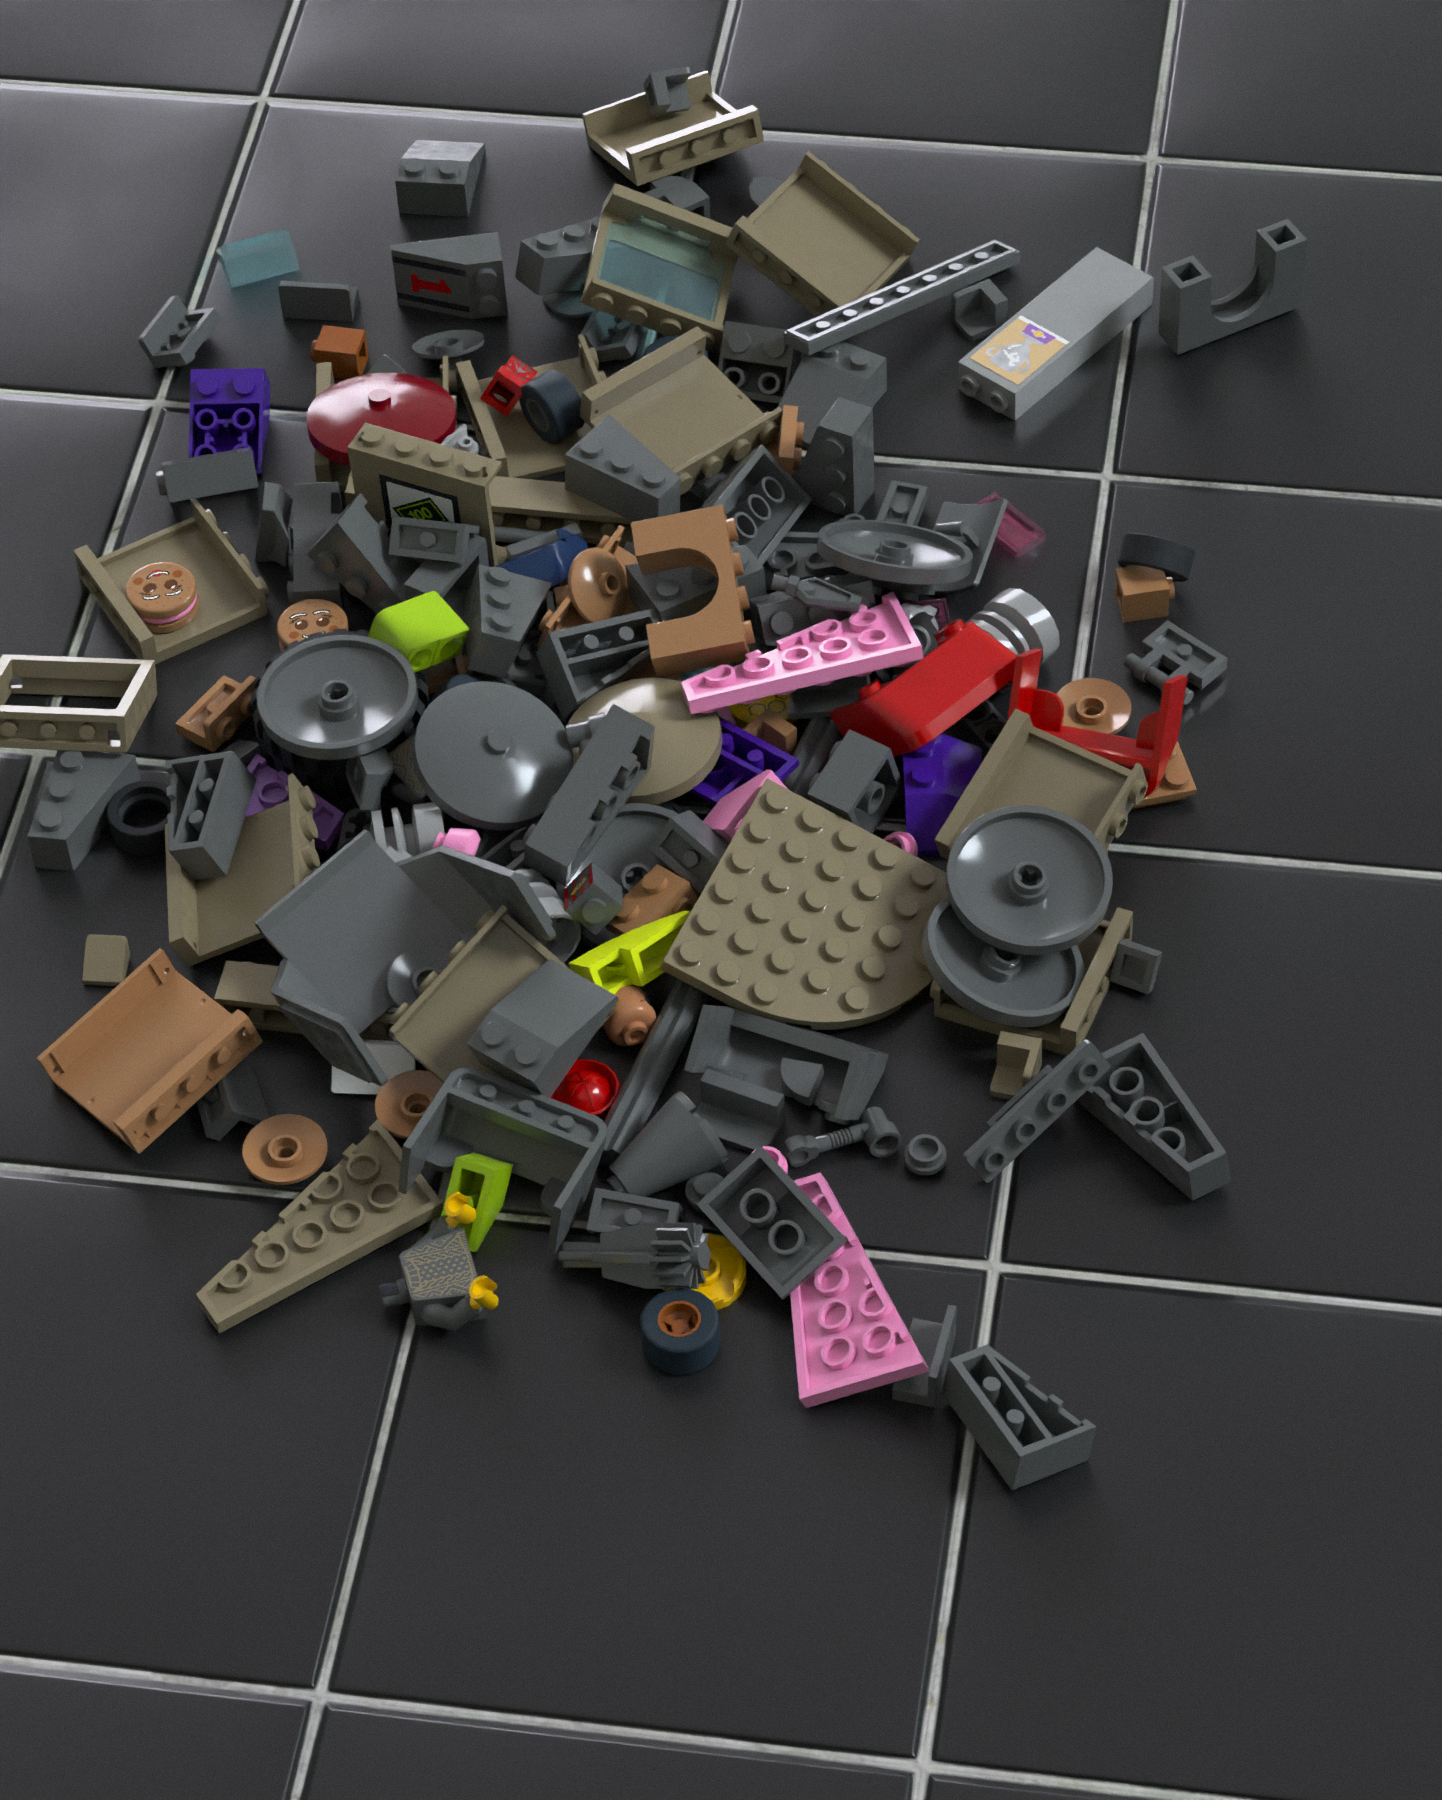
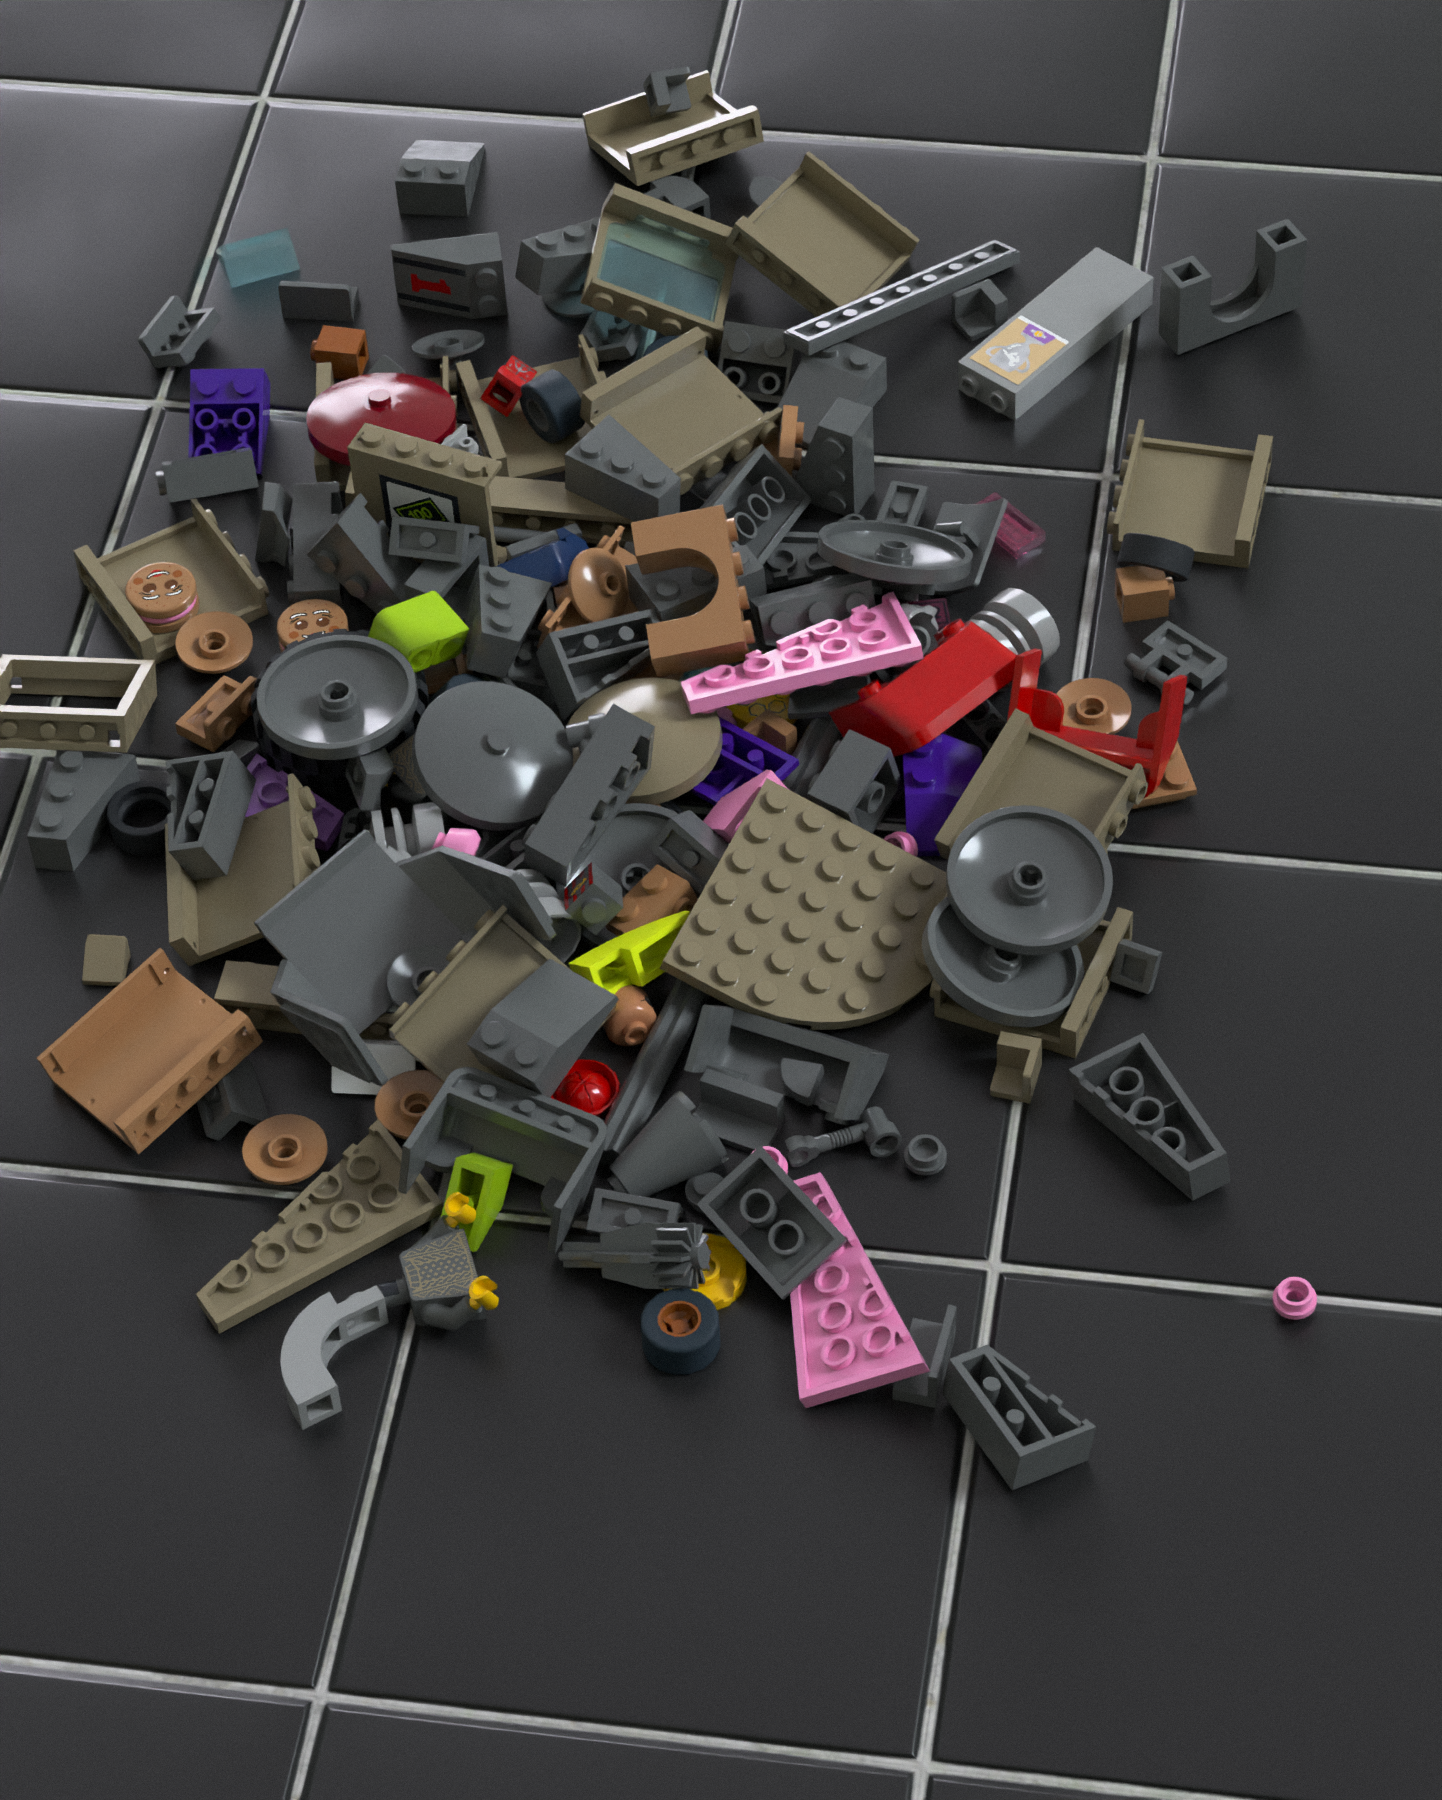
(214, 642): none -> medium nougat dish
(314, 1340): none -> light grey arch
(817, 593): dark grey piece -> none
(1035, 1109): dark grey bracket -> none
(1192, 496): none -> dark tan panel
(1297, 1289): none -> bright pink plate

